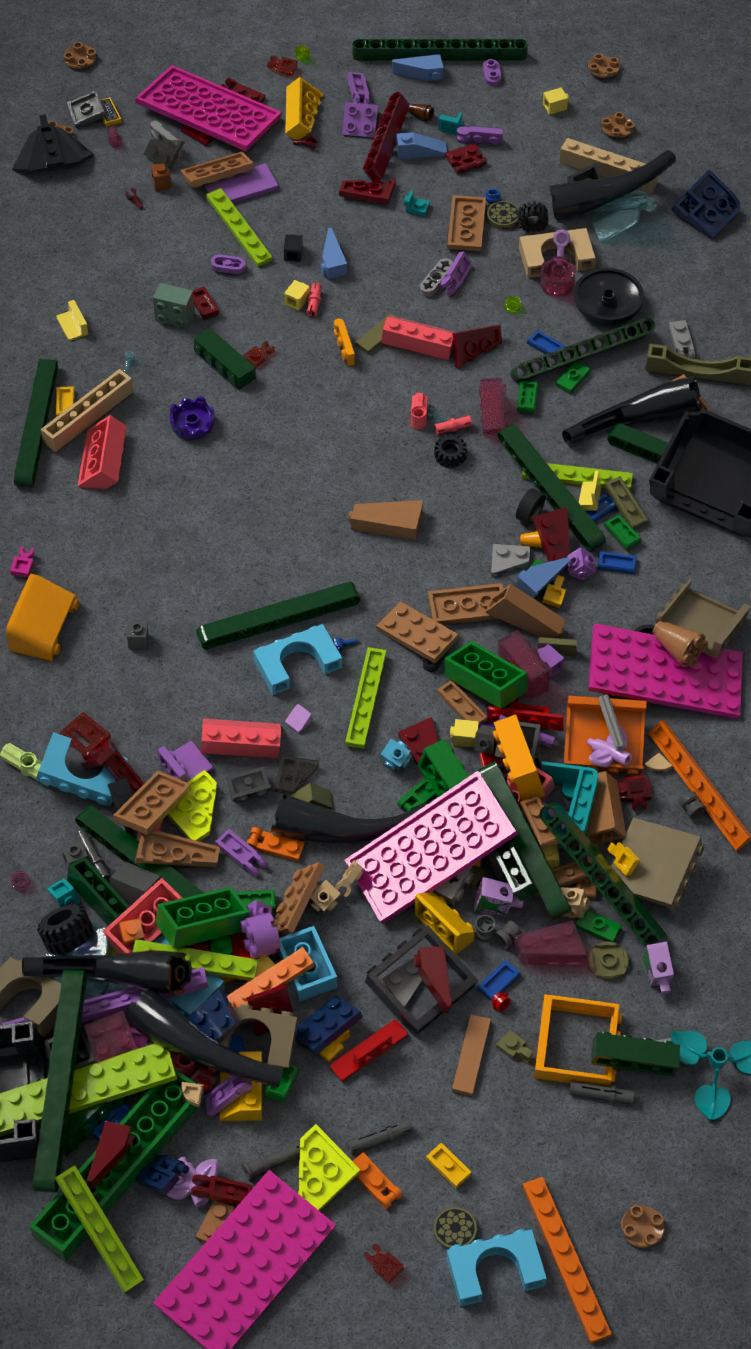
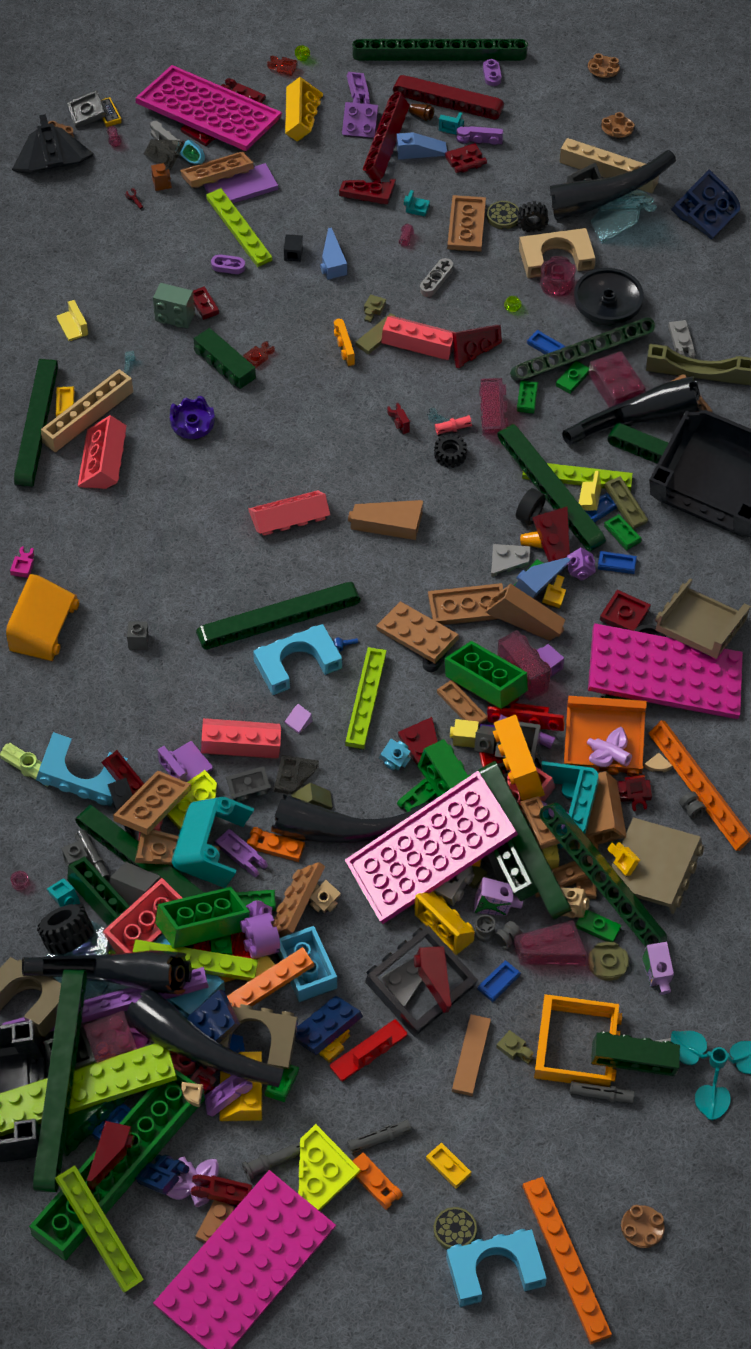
(80, 56): medium nougat dish -> none
(88, 730): clear red plate -> none
(98, 755): dark red wing -> none
(131, 930): orange plate -> none
(192, 153): none -> rock
(192, 851): none -> teal windscreen
(274, 999): dark red plate -> none
(289, 512): none -> coral slope
(296, 295): light yellow brick -> none
(310, 140): dark red hand -> none
(314, 299): coral pin -> none
(352, 874): tan plate -> none
(373, 306): none -> olive plate
(386, 1265): clear red plate -> none
(401, 421): none -> dark red plate
(407, 230): none -> clear pink pin
(419, 411): coral piece -> none
(423, 67): medium blue slope -> none
(449, 97): none -> dark red beam
(456, 273): medium lavender hinge -> none
(493, 195): blue plate -> none
(500, 1001): red plate -> none
(555, 101): light yellow brick -> none
(561, 239): lavender plate -> none
(562, 646): olive tile -> none
(611, 722): light grey axle -> none
(615, 378): none -> clear pink brick
(625, 611): none -> dark red plate
(681, 642): medium nougat cone -> none

